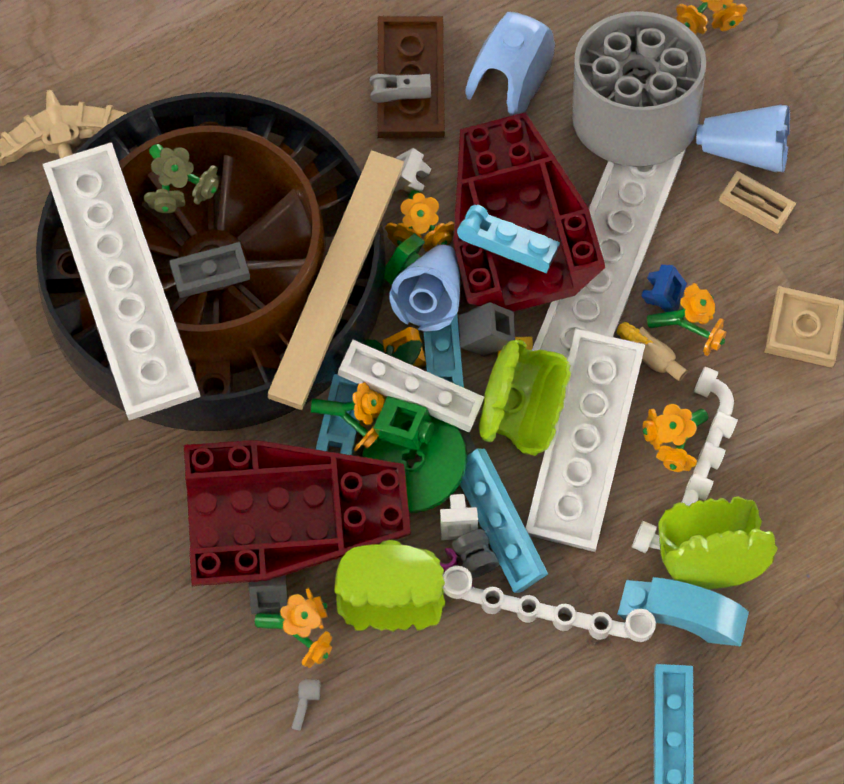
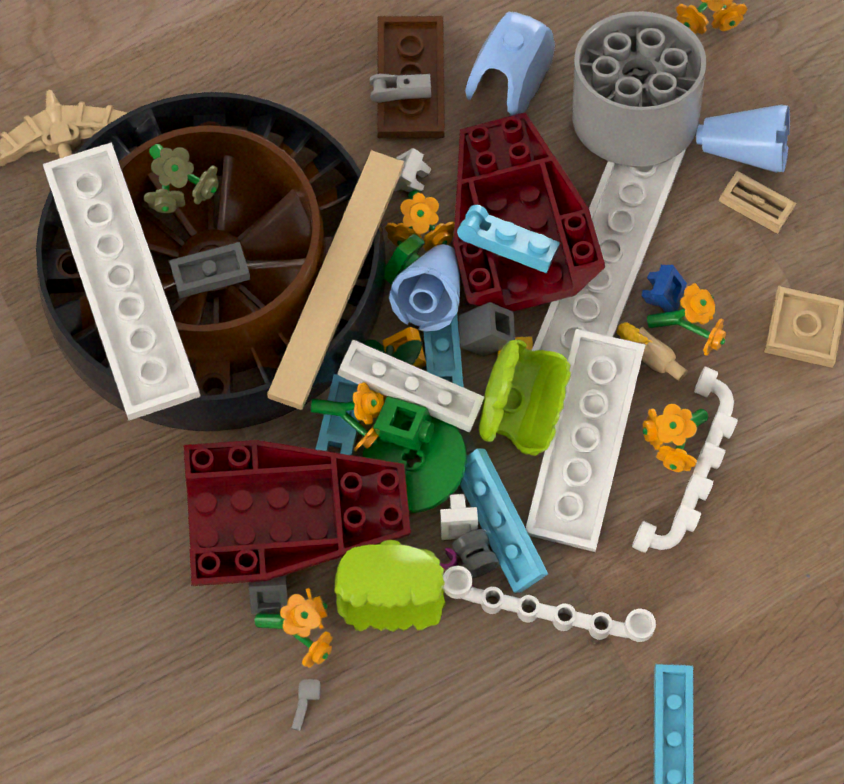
(687, 607): medium azure arch -> none
(715, 542): lime animal -> none

